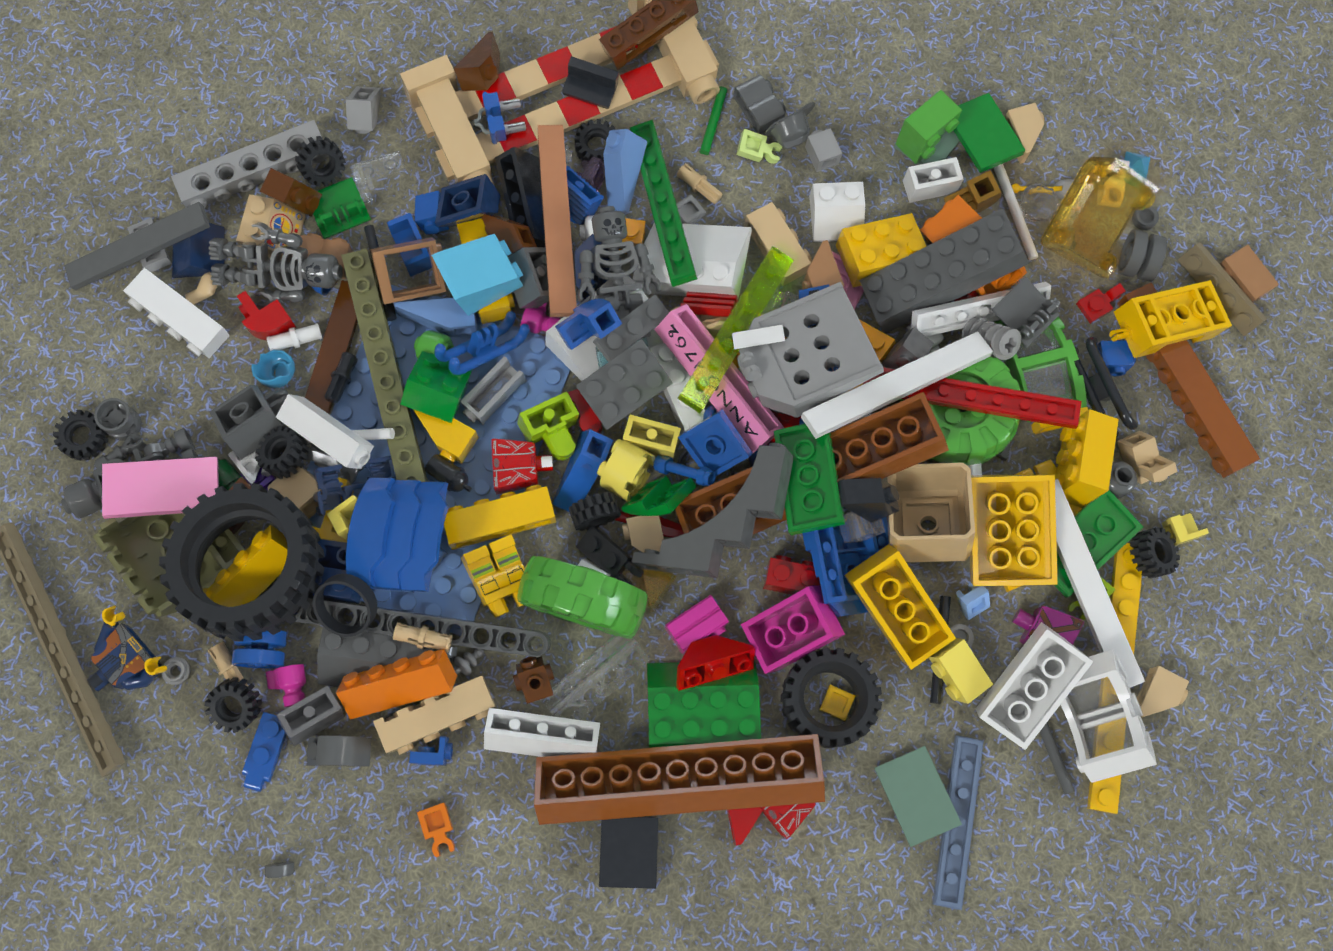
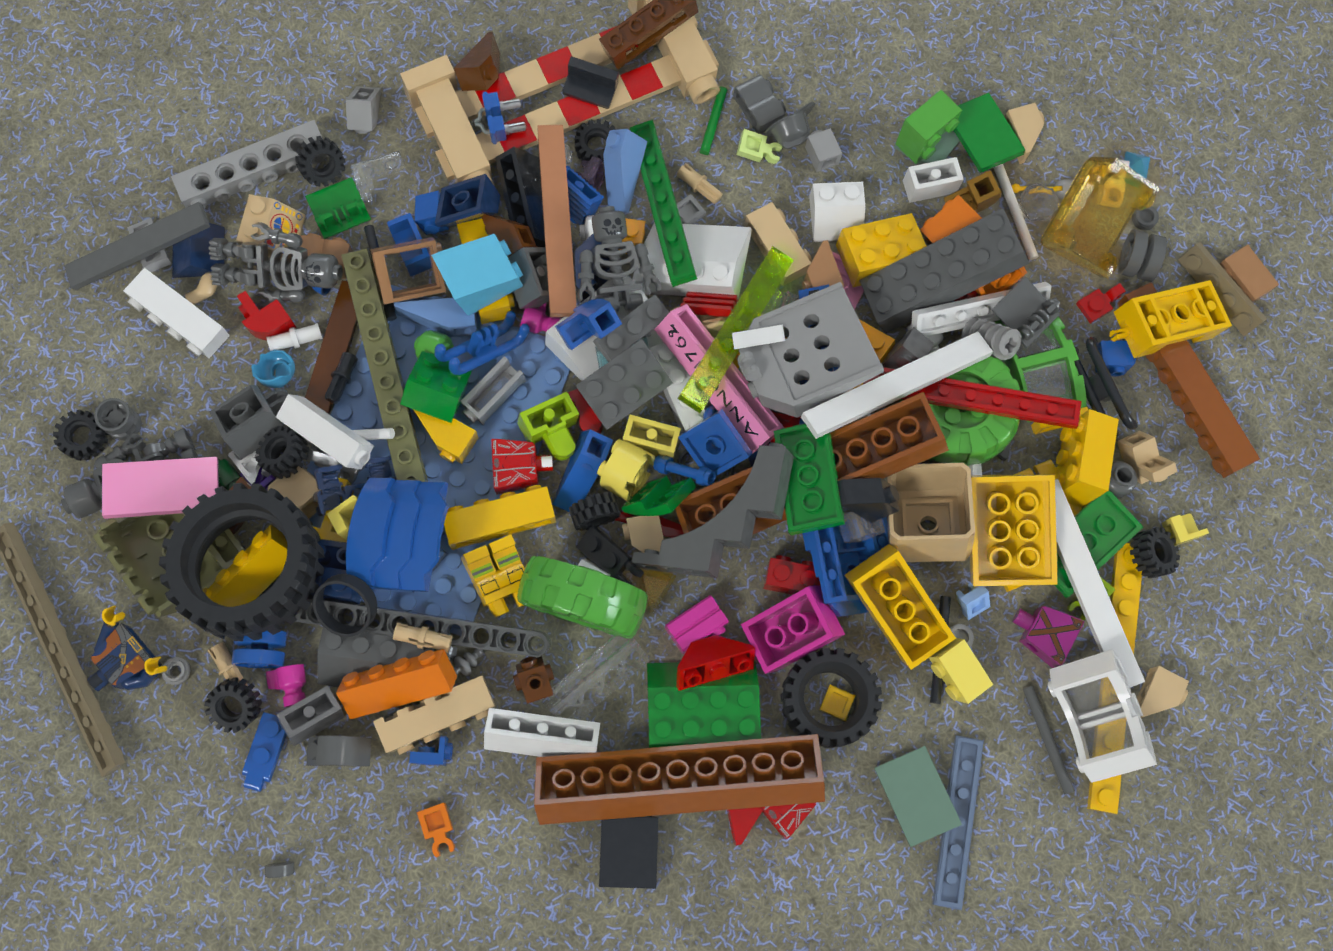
(291, 192): reddish brown brick -> none
(447, 472): black piece -> none
(1033, 686): white slope -> none

